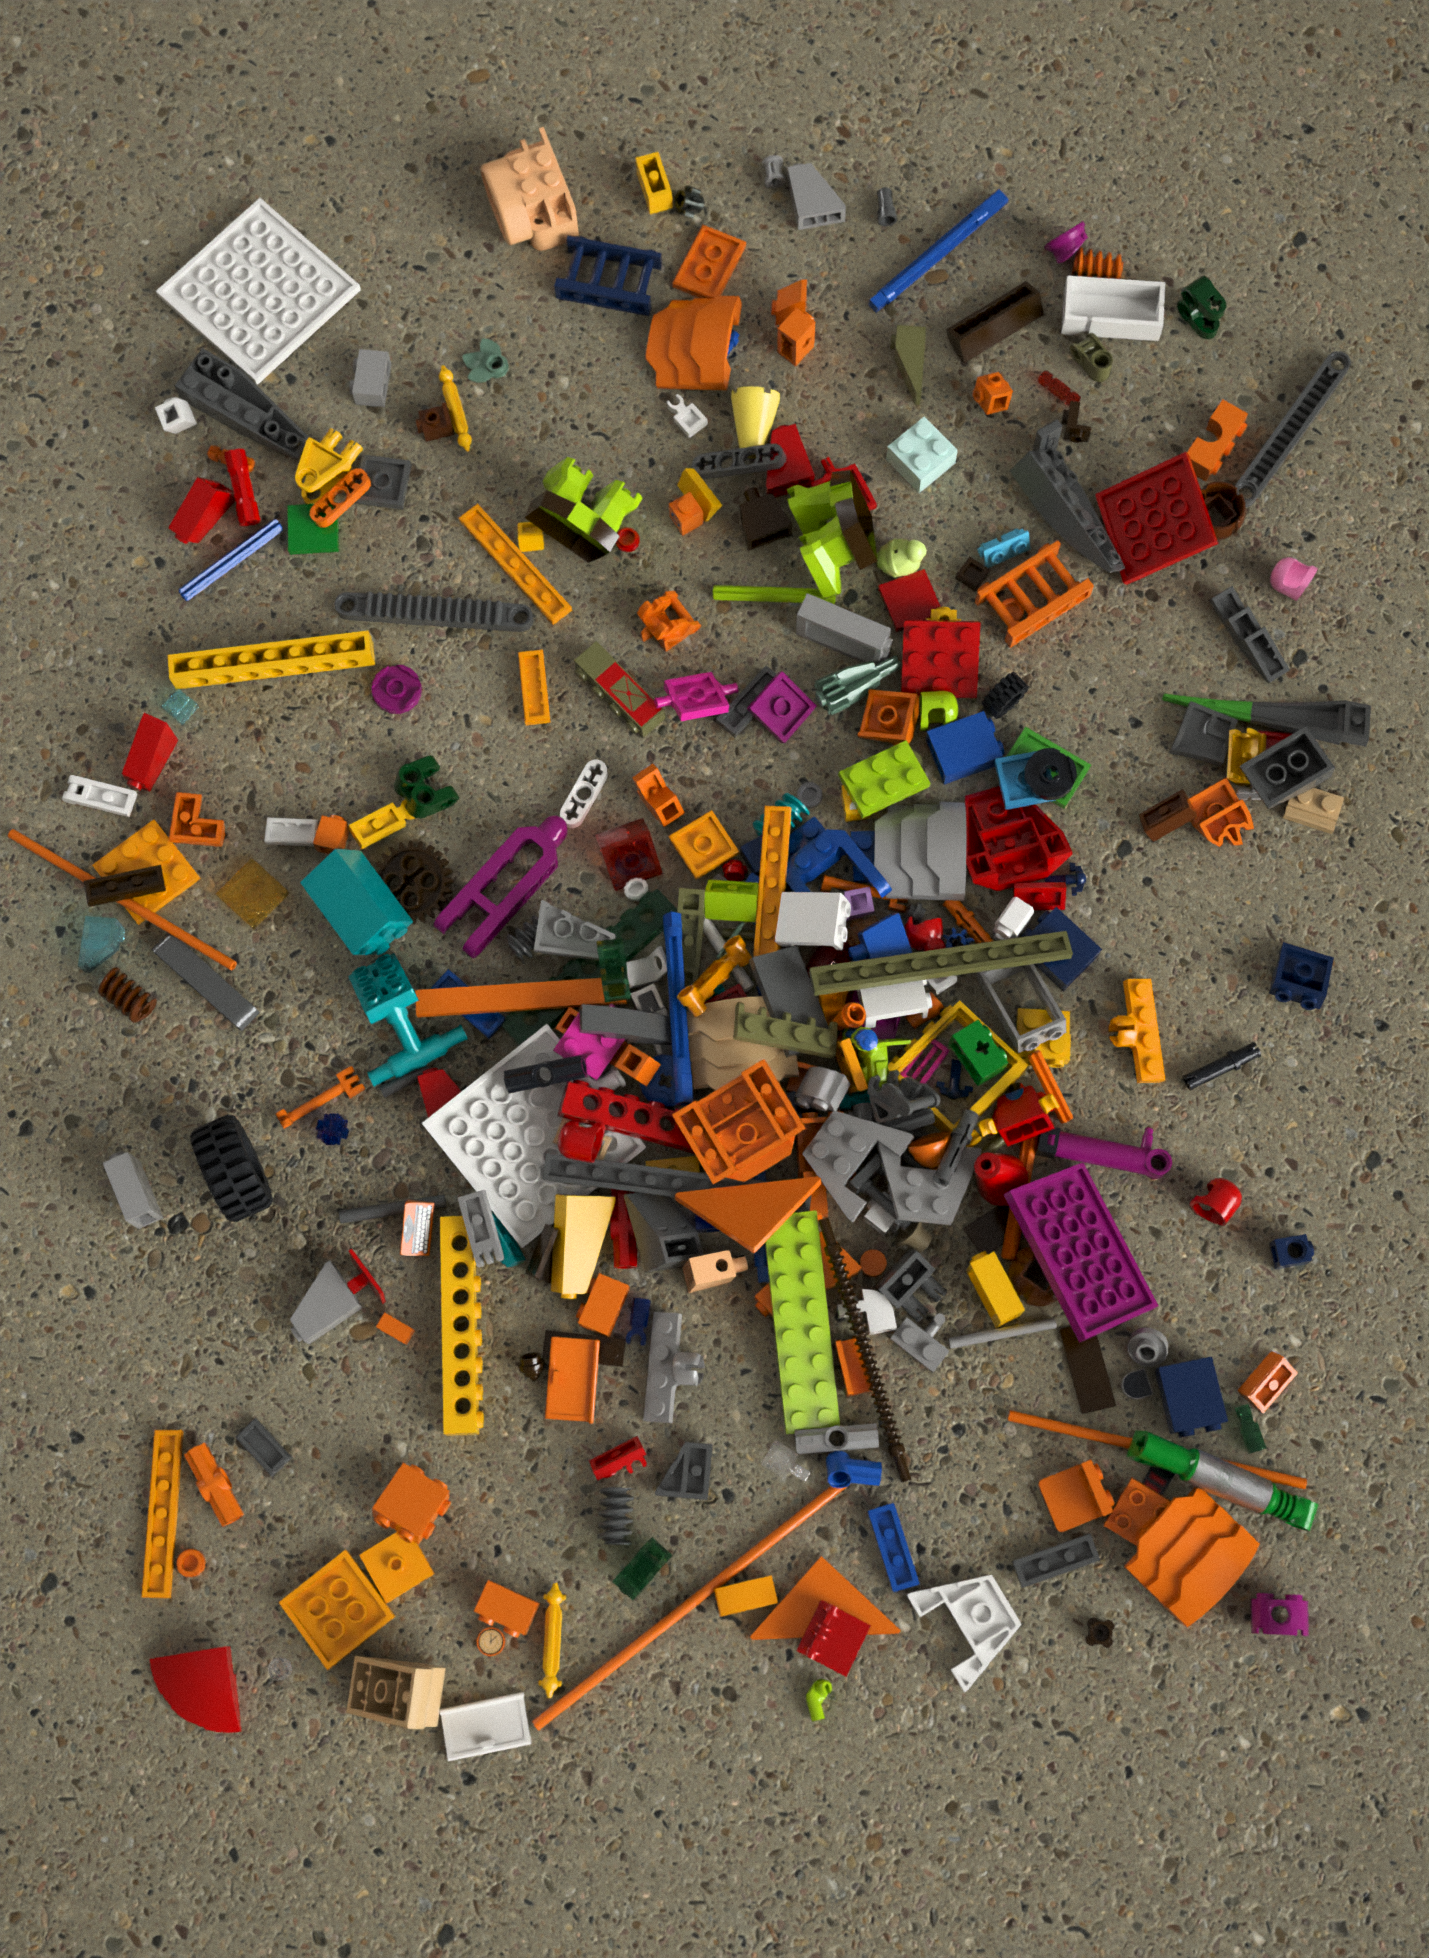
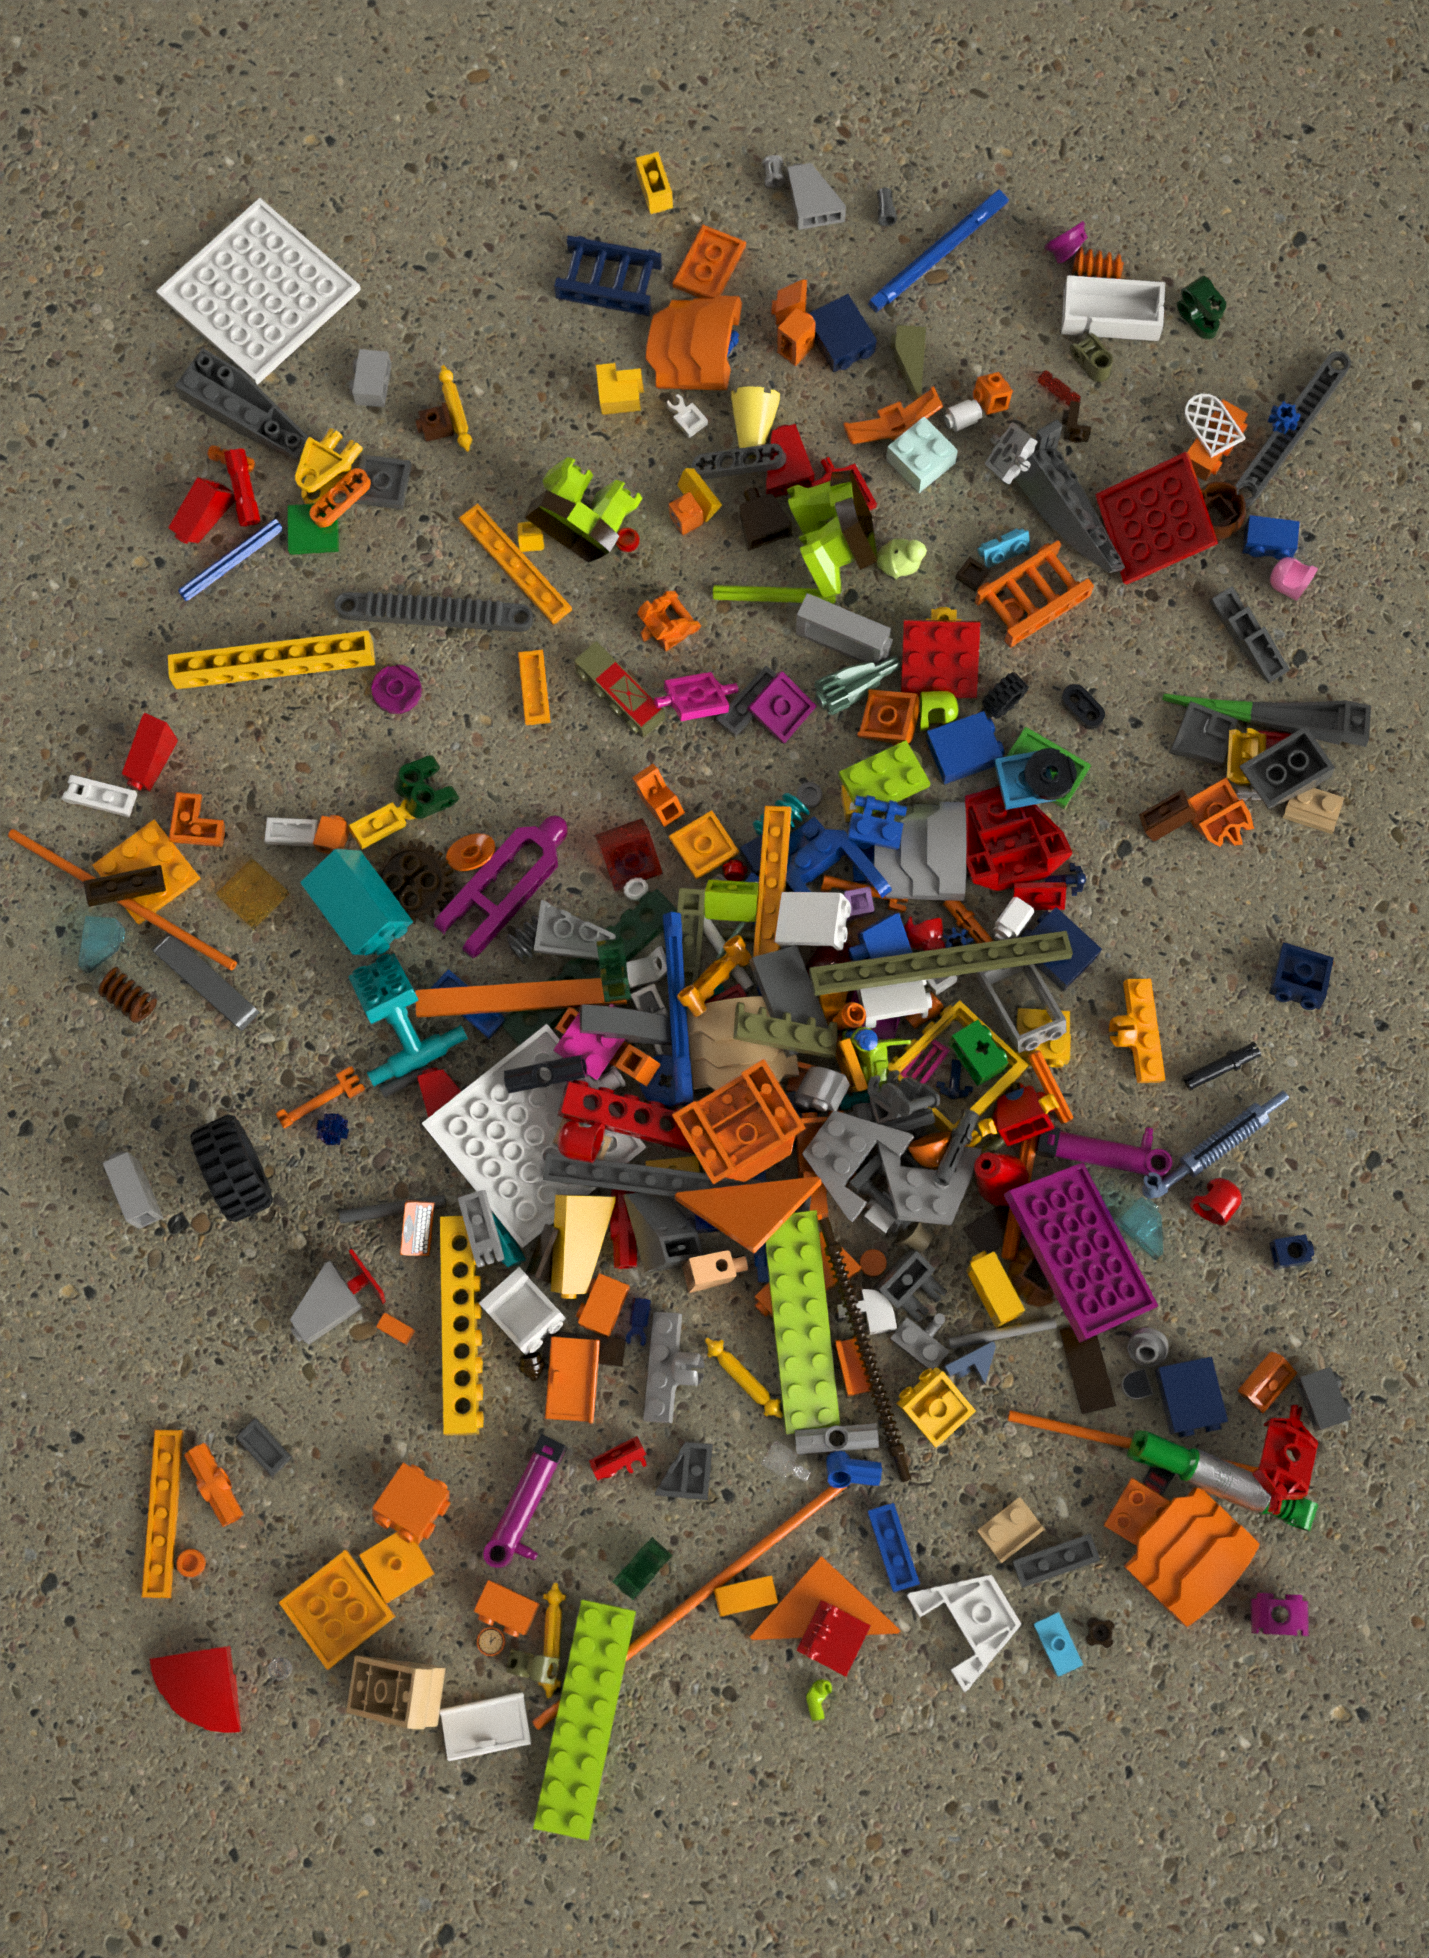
(175, 415): white brick -> none
(180, 706): clear light blue tile -> none
(470, 852): none -> orange dish
(482, 362): sand green plate -> none
(523, 1311): none -> white panel
(524, 1501): none -> magenta piece
(526, 1665): none -> olive leg
(530, 196): light nougat brick -> none
(584, 1719): none -> lime plate
(586, 774): white beam -> none
(615, 1515): dark grey piece -> none
(619, 389): none -> yellow plate
(689, 201): pearl dark grey gear -> none
(743, 1378): none -> yellow wheel
(842, 333): none -> dark blue brick
(876, 830): none -> blue plate
(894, 419): none -> orange plate
(909, 598): red tile -> none
(916, 912): dark grey plate -> none
(935, 1406): none -> yellow plate
(963, 415): none -> white brick
(978, 1359): none -> sand blue slope
(995, 321): dark brown brick -> none
(1010, 1530): none -> tan plate
(1011, 453): none -> light grey plate
(1058, 1644): none -> medium azure plate
(1076, 1496): orange bracket -> none
(1085, 706): none -> black plate
(1144, 1226): none -> clear light blue slope
(1214, 1146): none -> sand blue piece
(1240, 437): none -> white window
(1250, 1430): clear green bar -> none
(1270, 537): none -> blue brick
(1278, 1473): none -> red plate
(1284, 418): none -> blue gear
(1323, 1398): none -> dark grey brick

